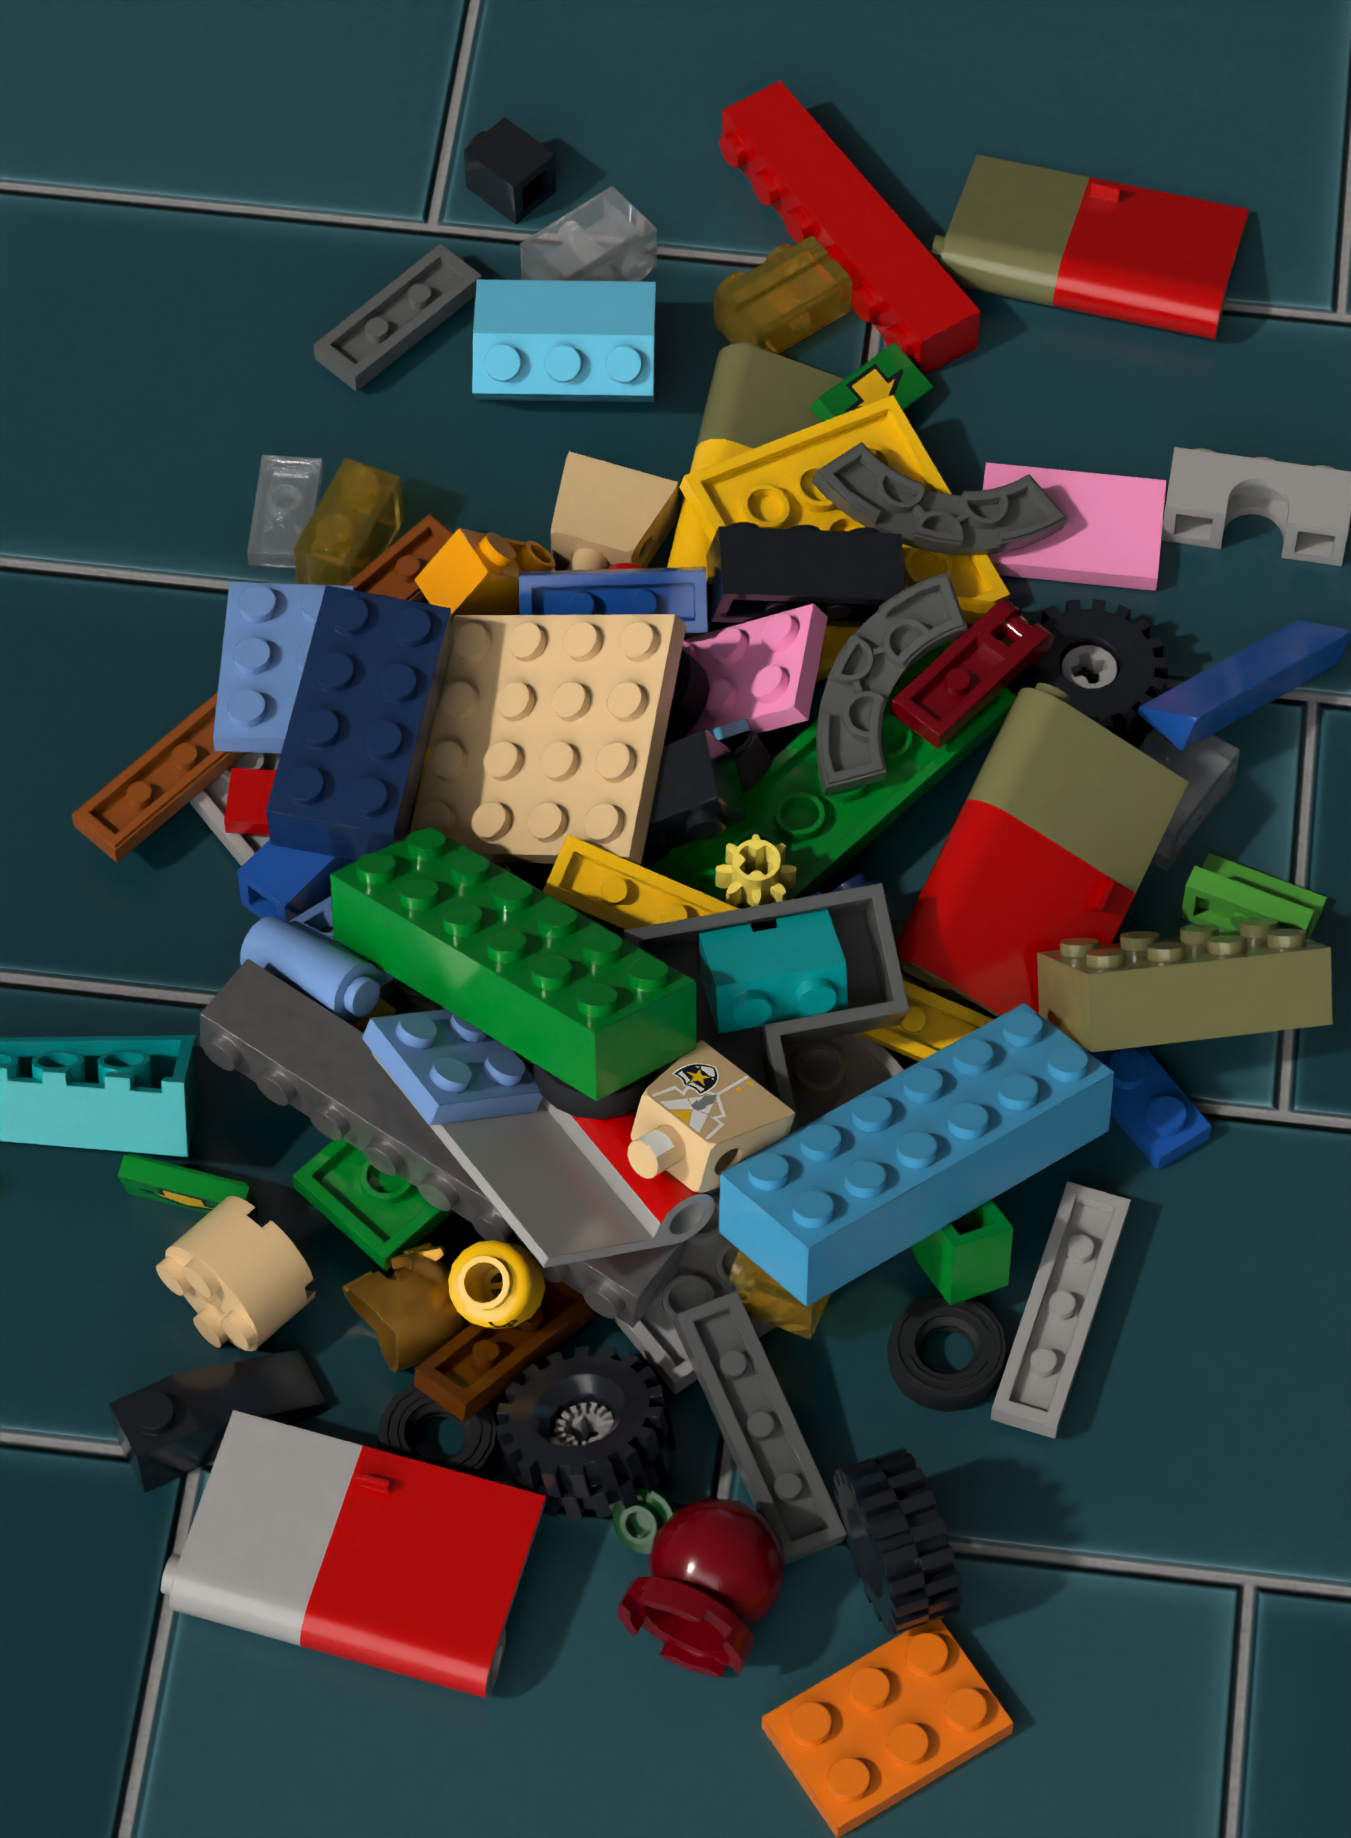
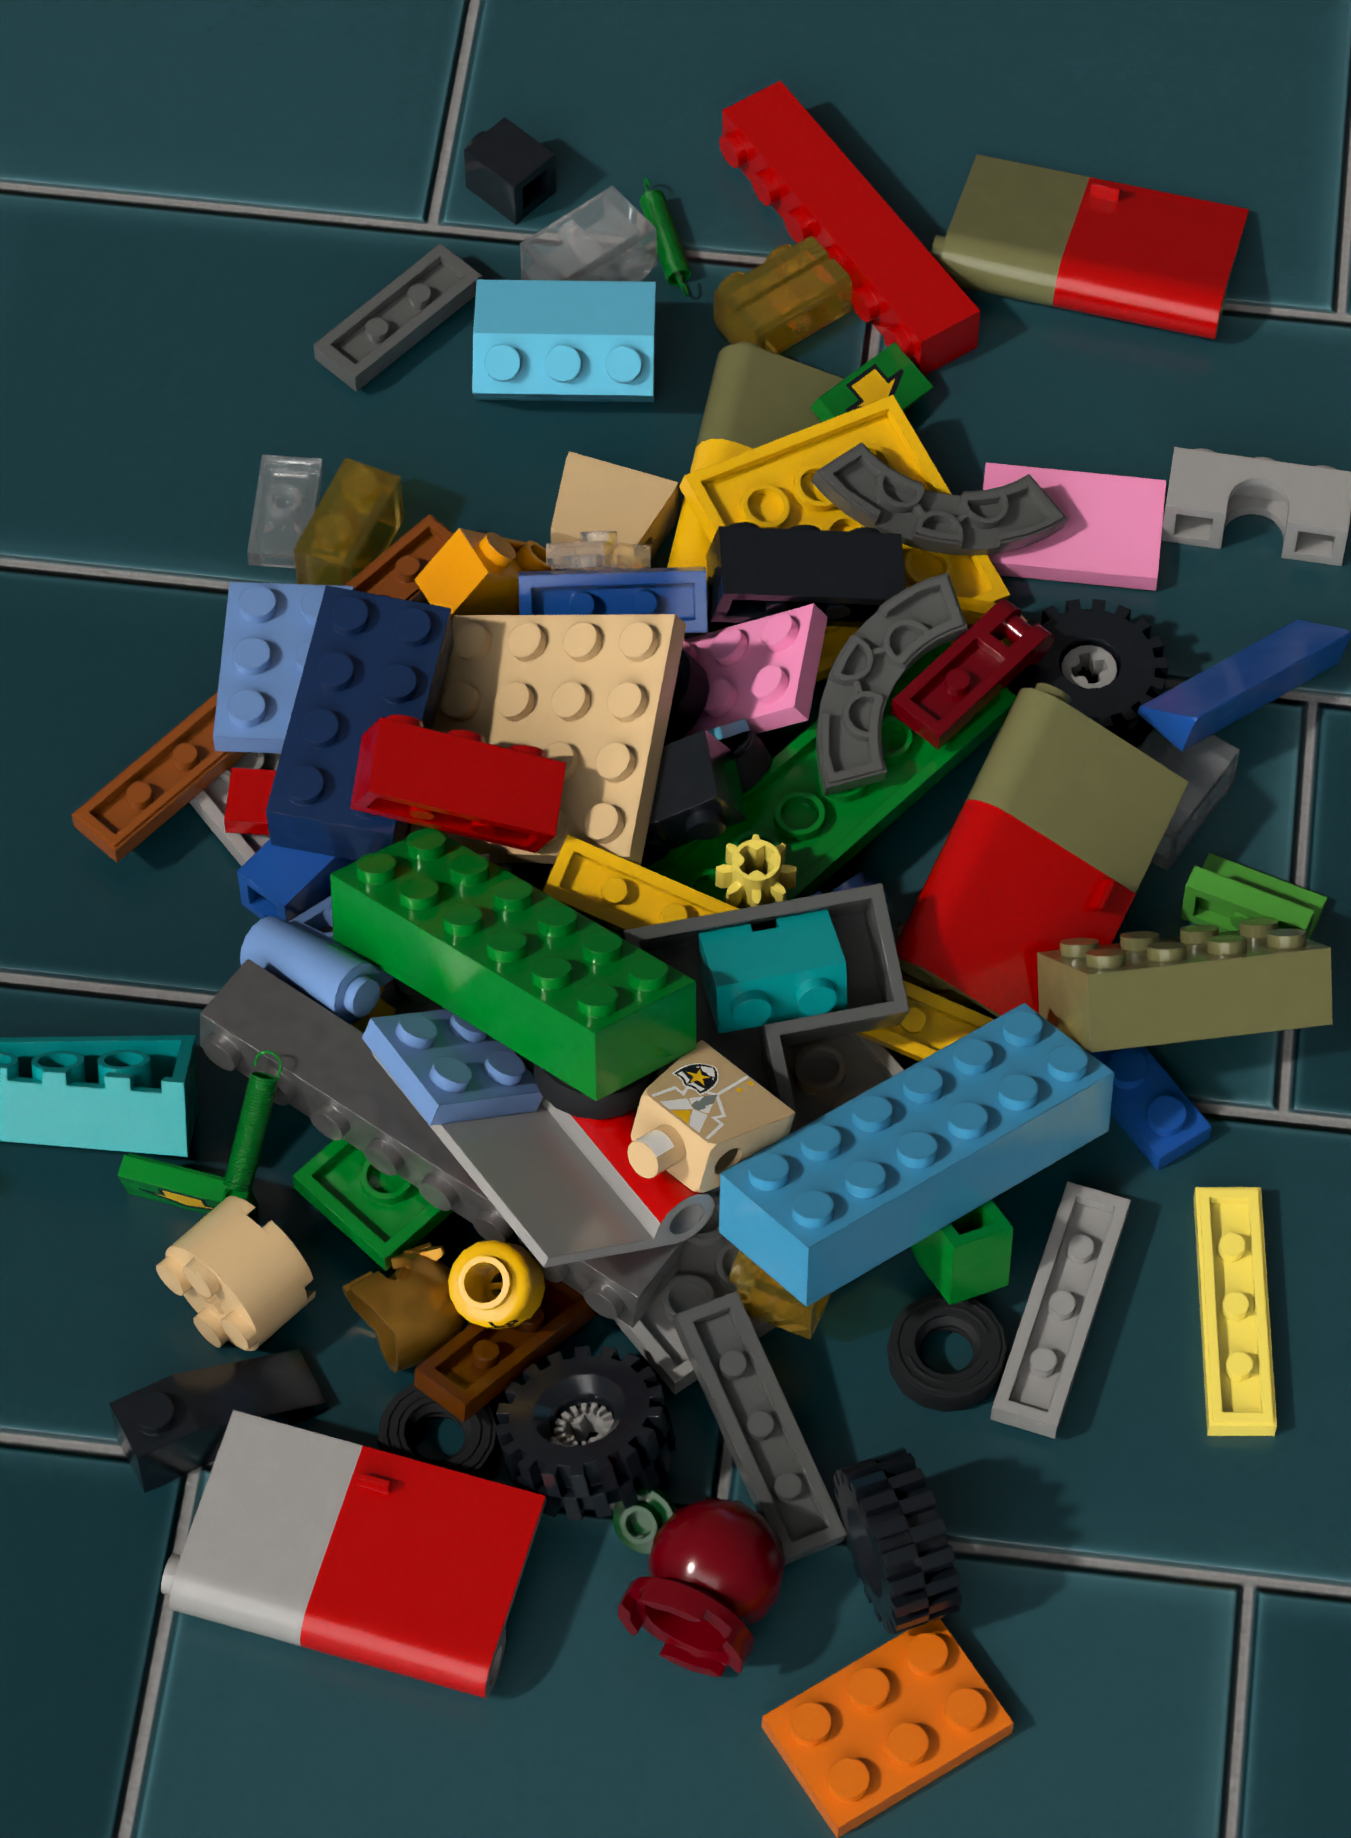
(251, 1129): none -> green piece
(458, 783): none -> red brick
(596, 552): none -> clear plate
(668, 242): none -> green piece
(1234, 1312): none -> light yellow tile

